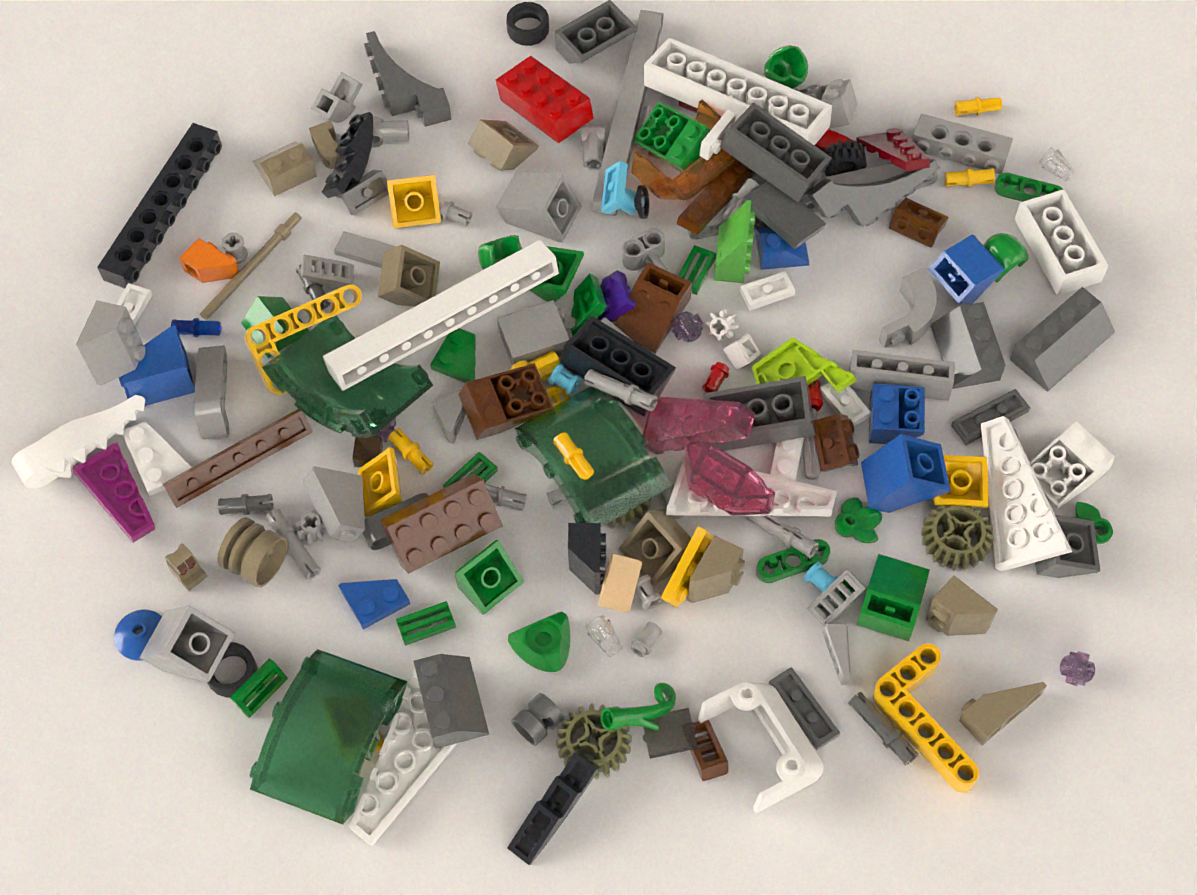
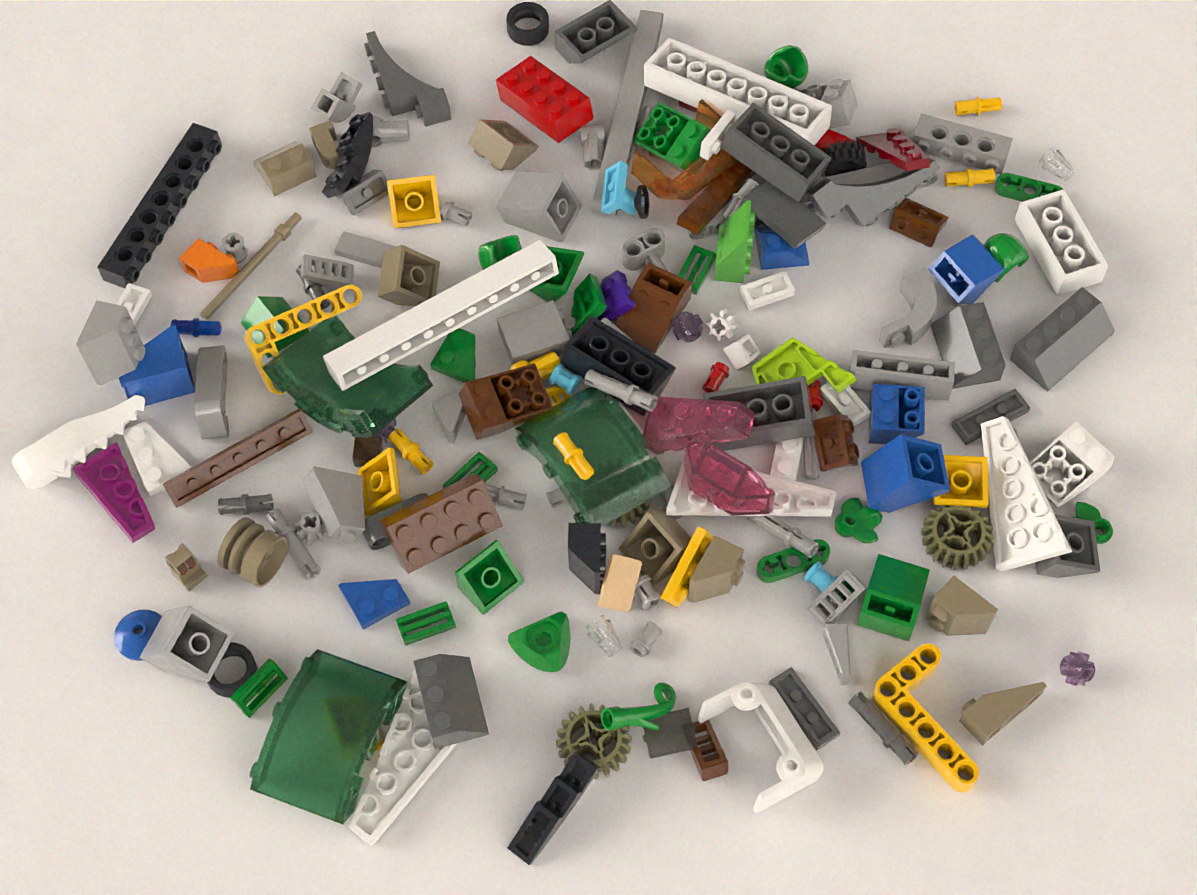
(535, 721): dark grey wheel -> none

